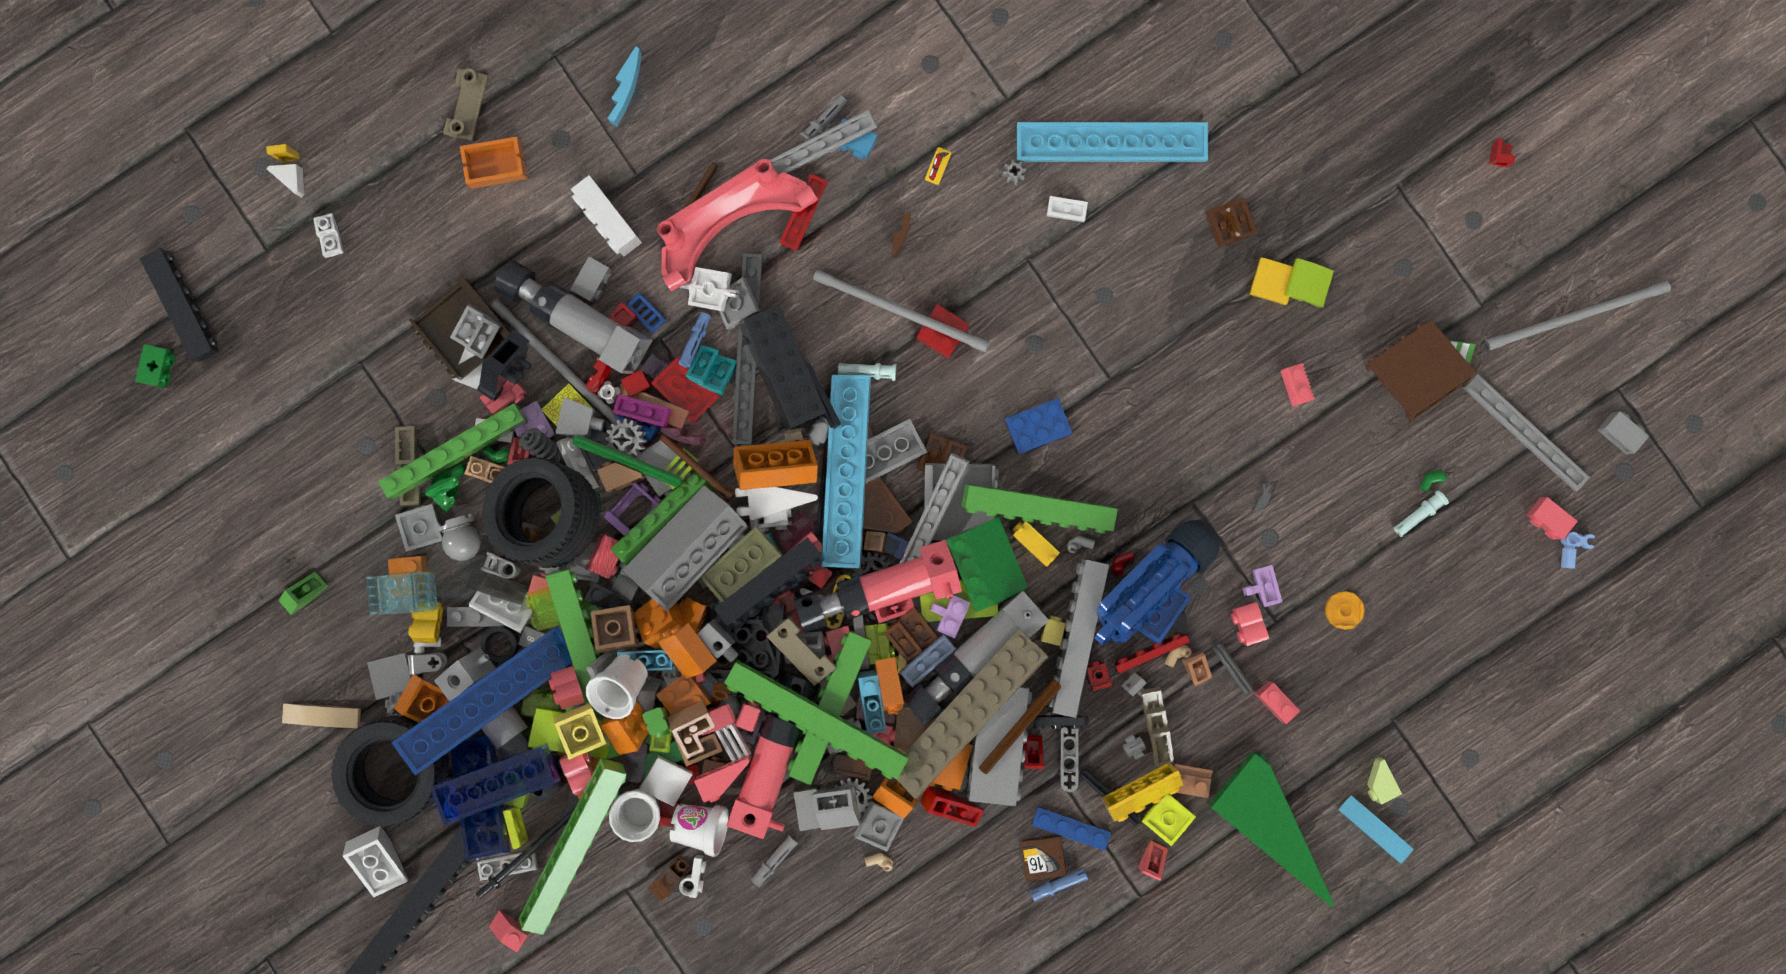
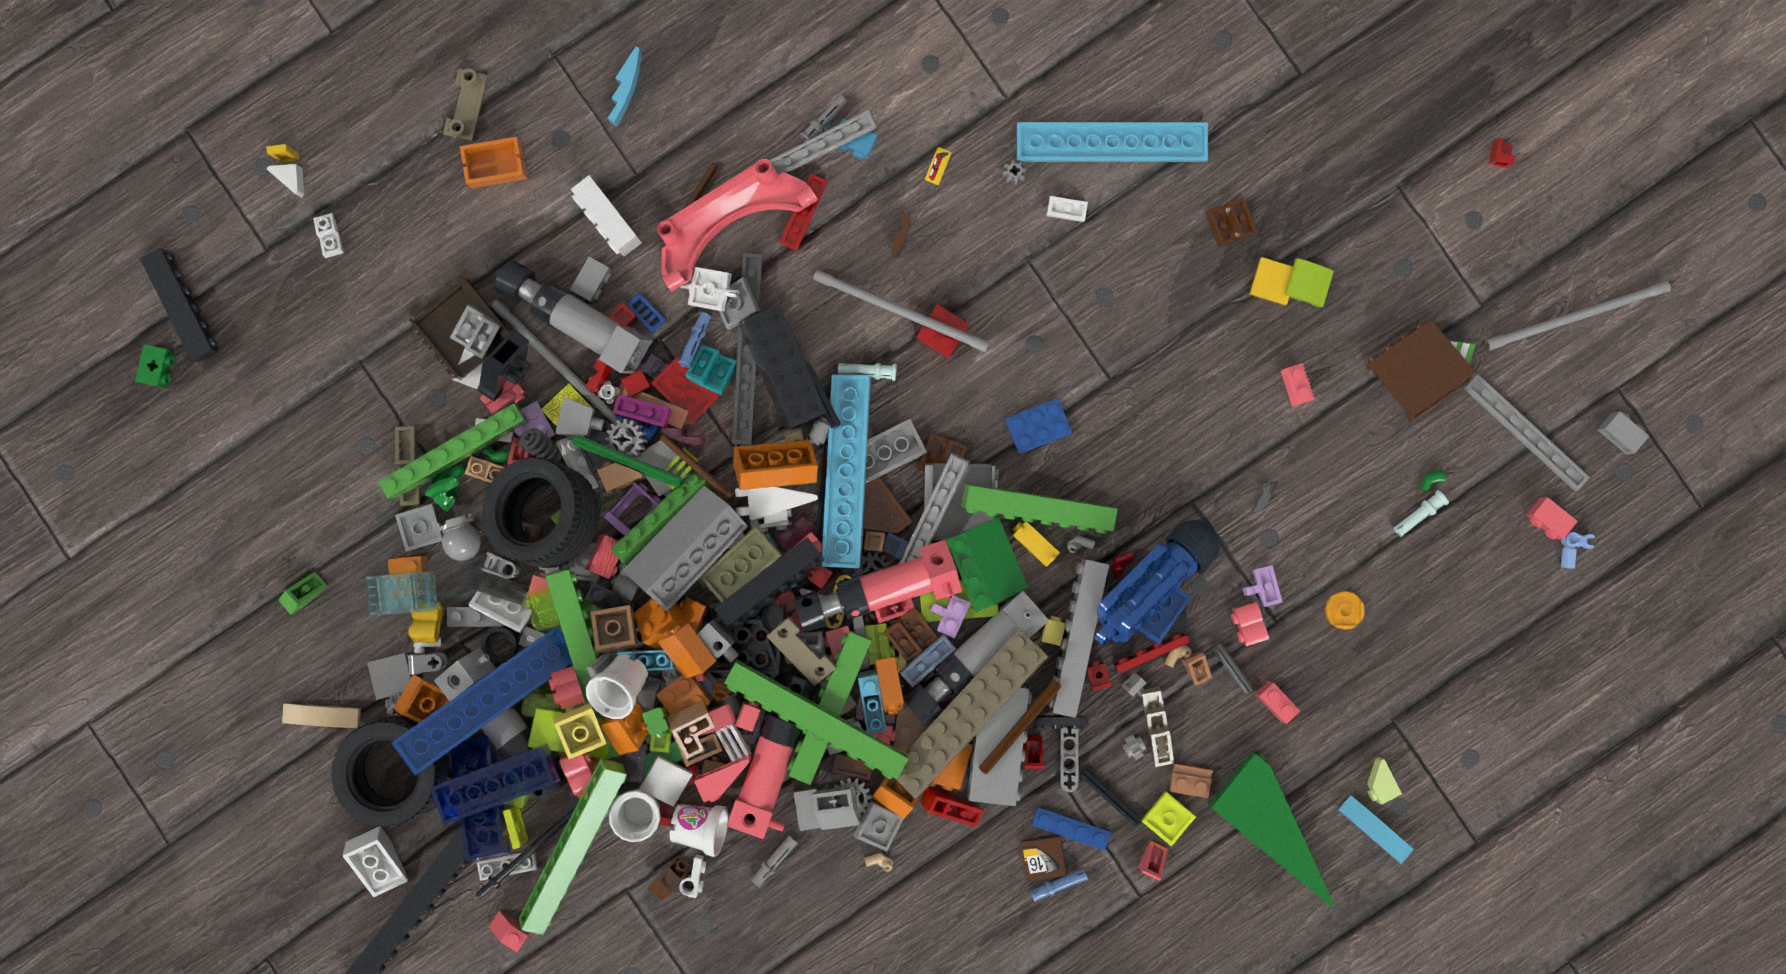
(1142, 792): yellow slope -> none

